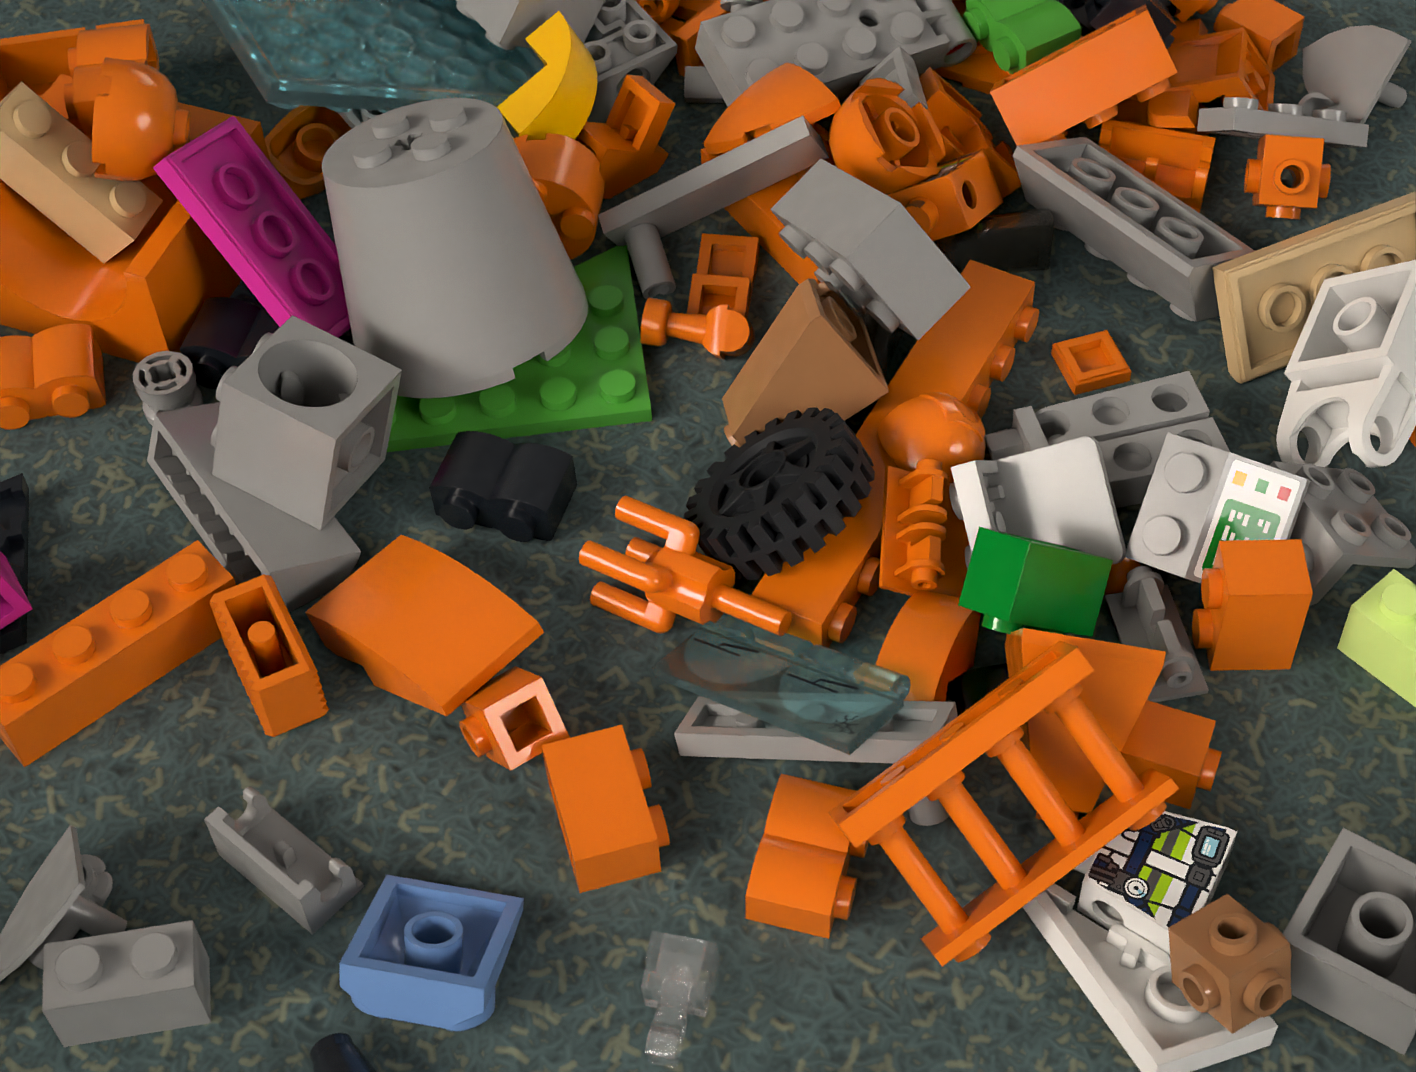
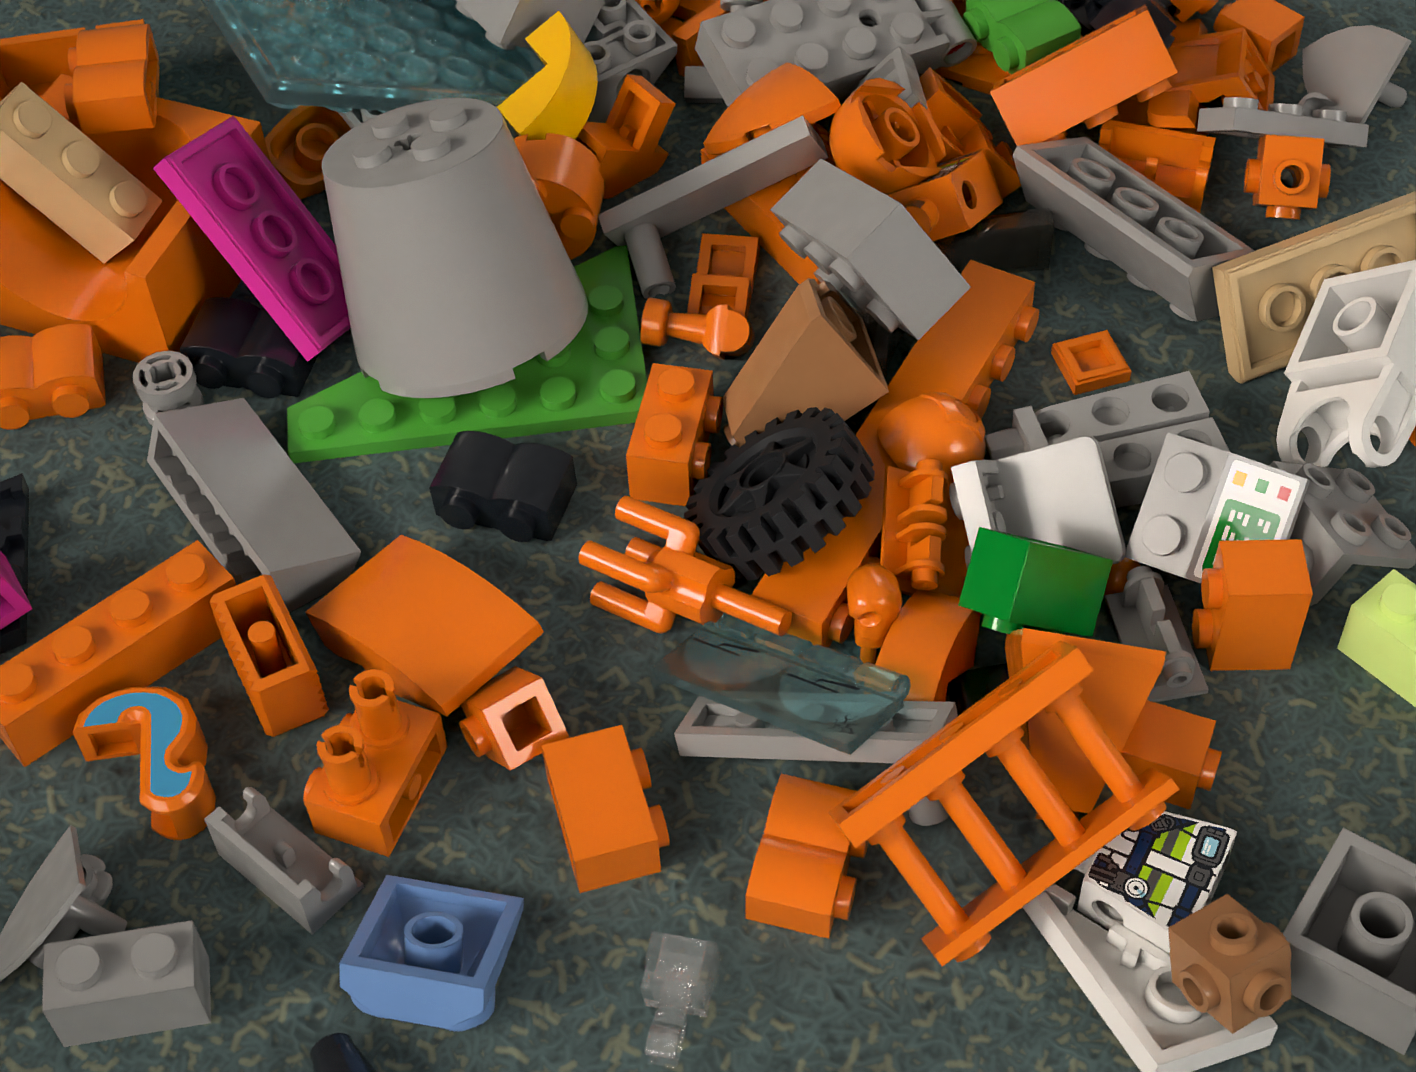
(135, 121): orange cylinder -> none
(170, 748): none -> orange animal
(304, 421): light grey brick -> none
(373, 766): none -> orange brick
(672, 434): none -> orange brick
(874, 604): none -> orange piece

